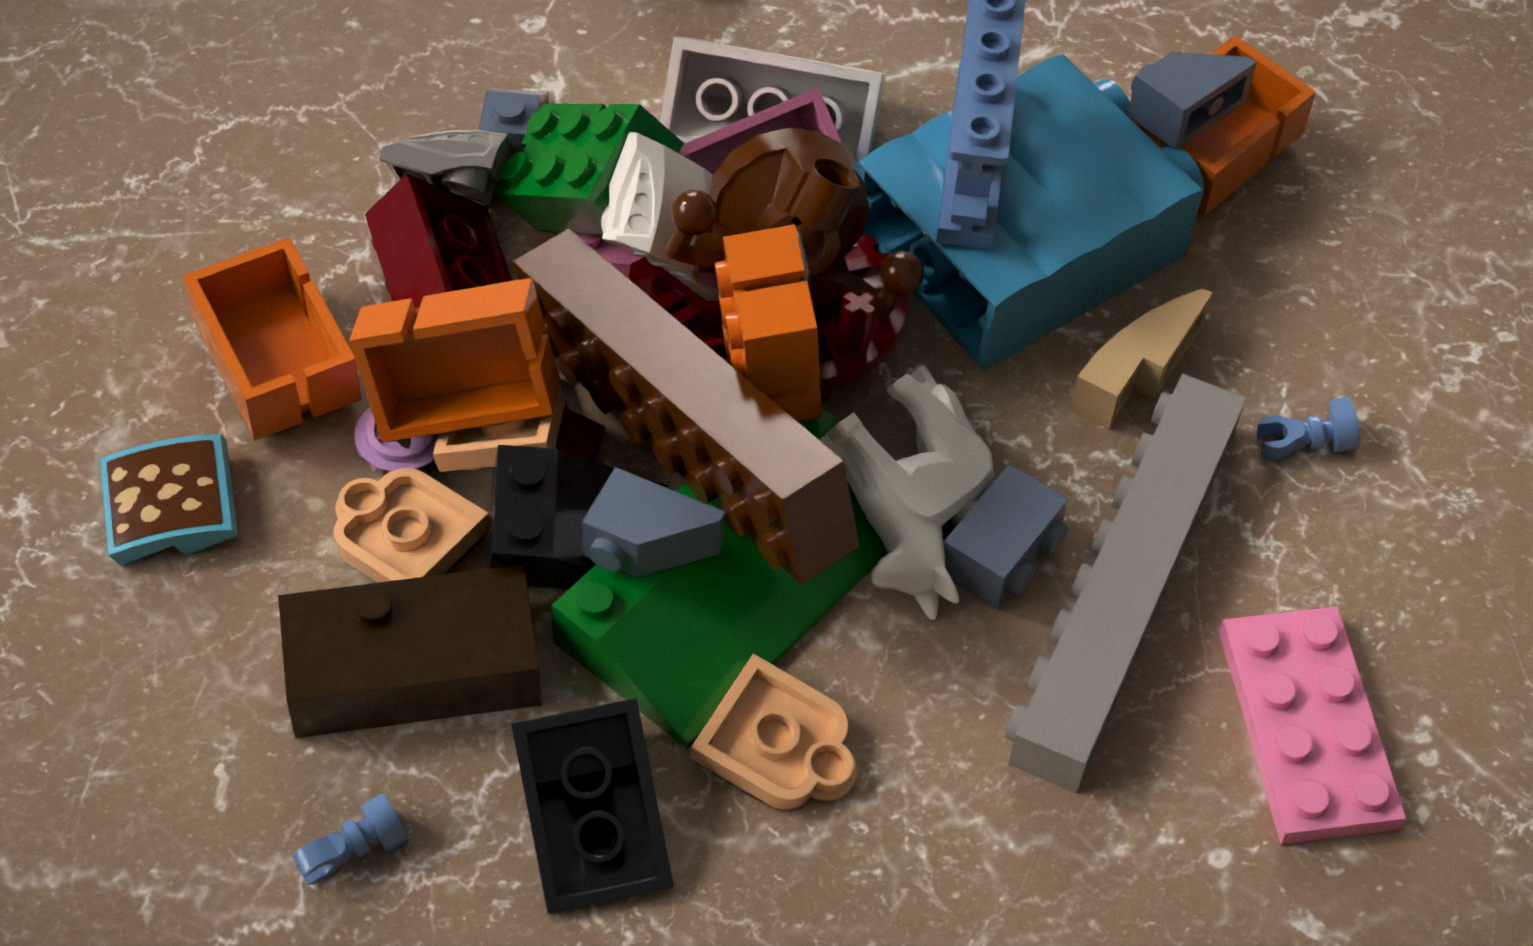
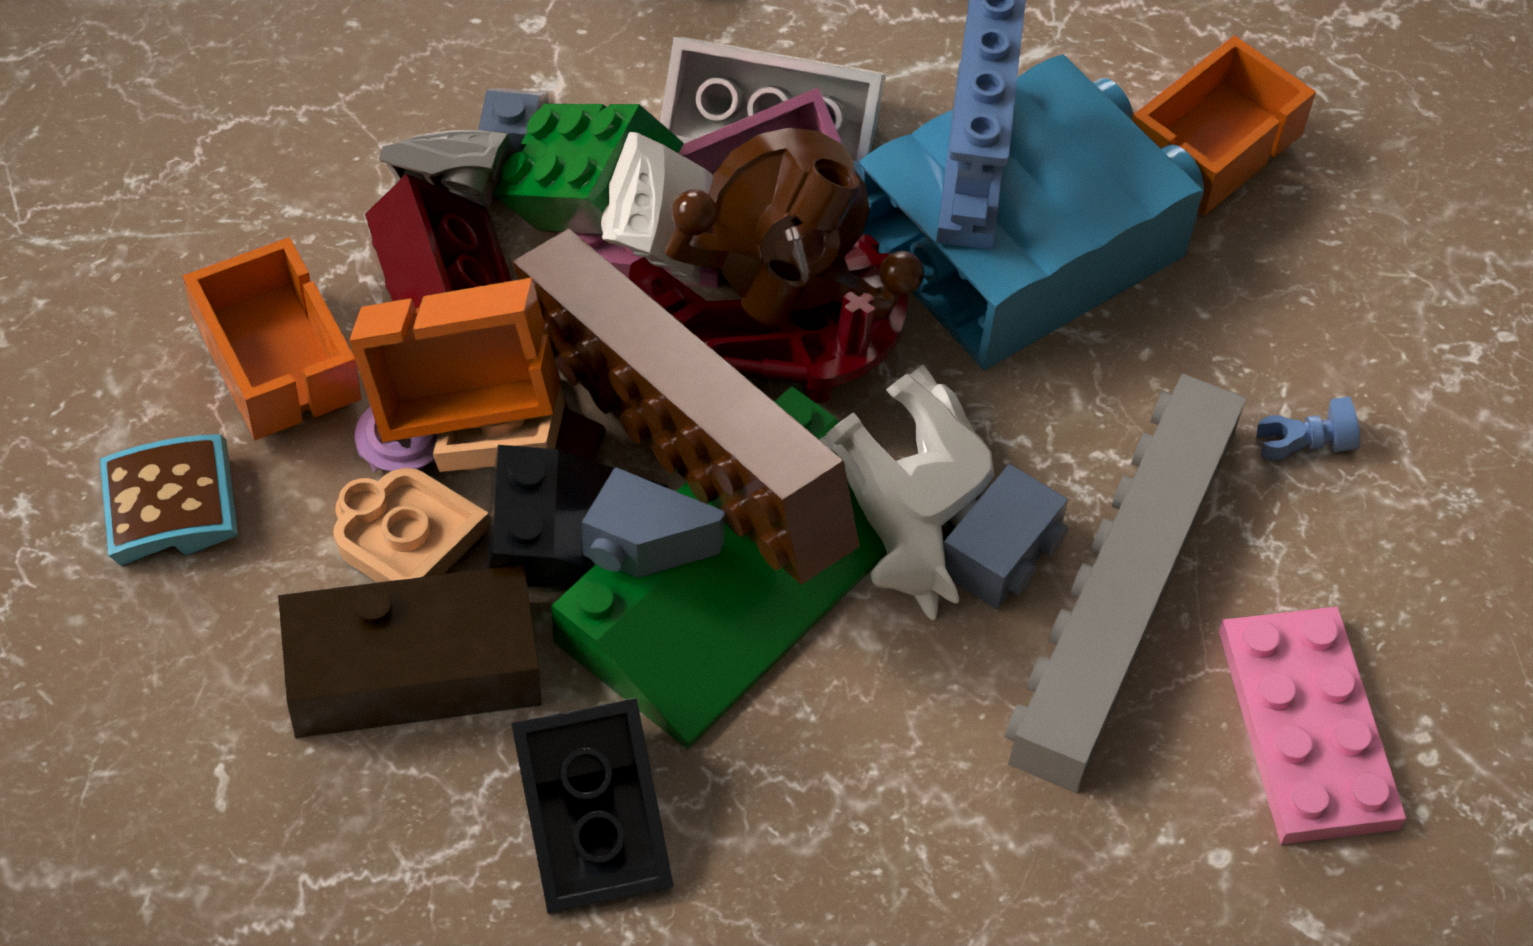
(326, 854): medium blue piece -> none
(771, 318): orange piece -> none
(778, 739): light nougat plate -> none
(1139, 358): tan slope -> none
(1188, 93): sand blue slope -> none

